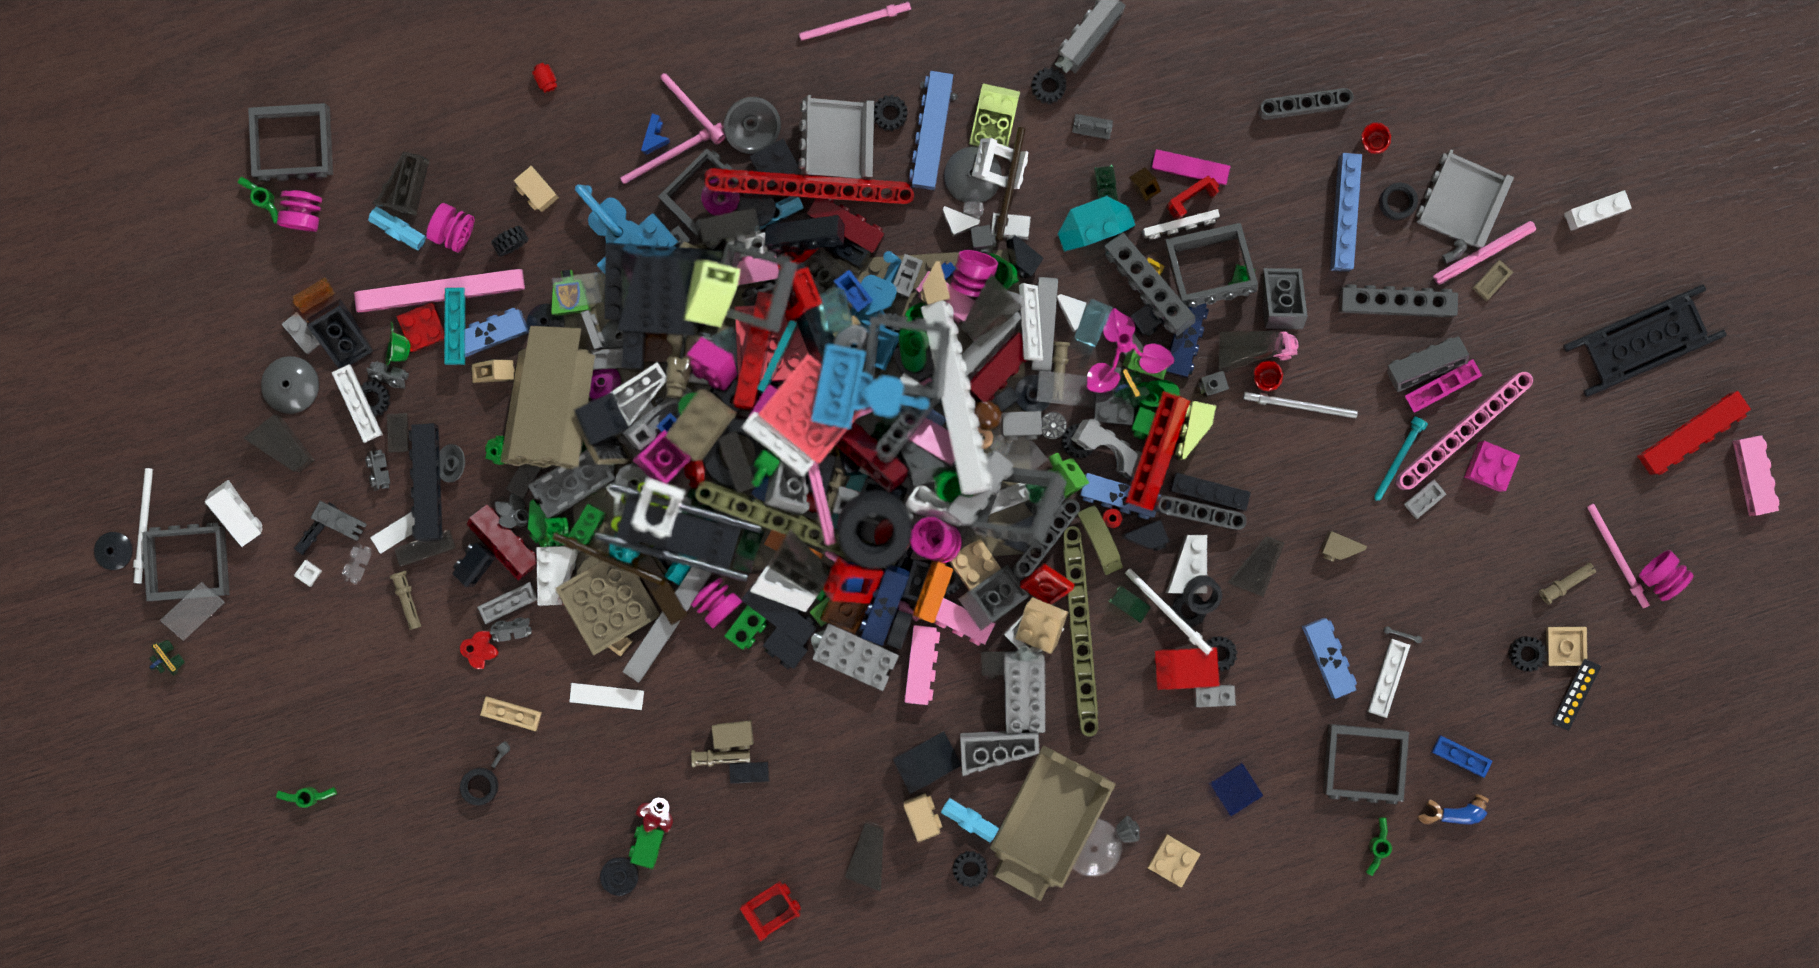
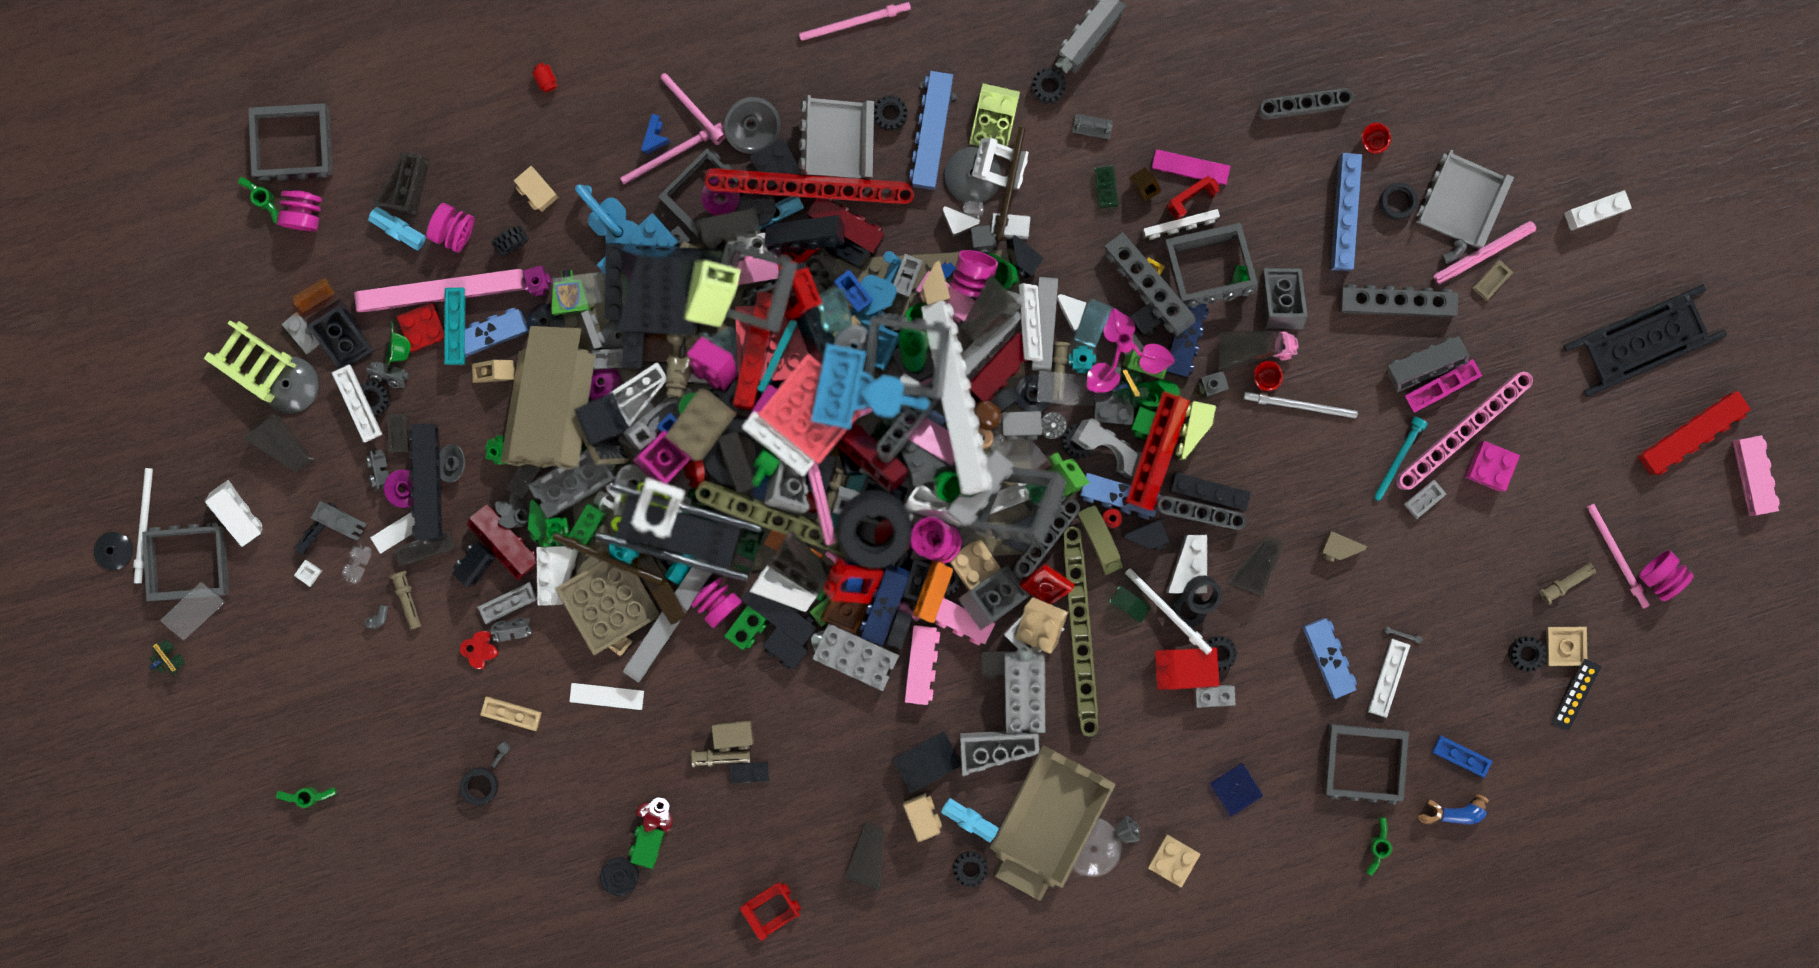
(248, 380): none -> yellowish green fence
(379, 619): none -> dark grey arm
(391, 485): none -> magenta dish
(532, 276): none -> magenta brick
(604, 500): none -> white piece
(1076, 364): none -> teal brick
(1094, 223): teal wedge -> none

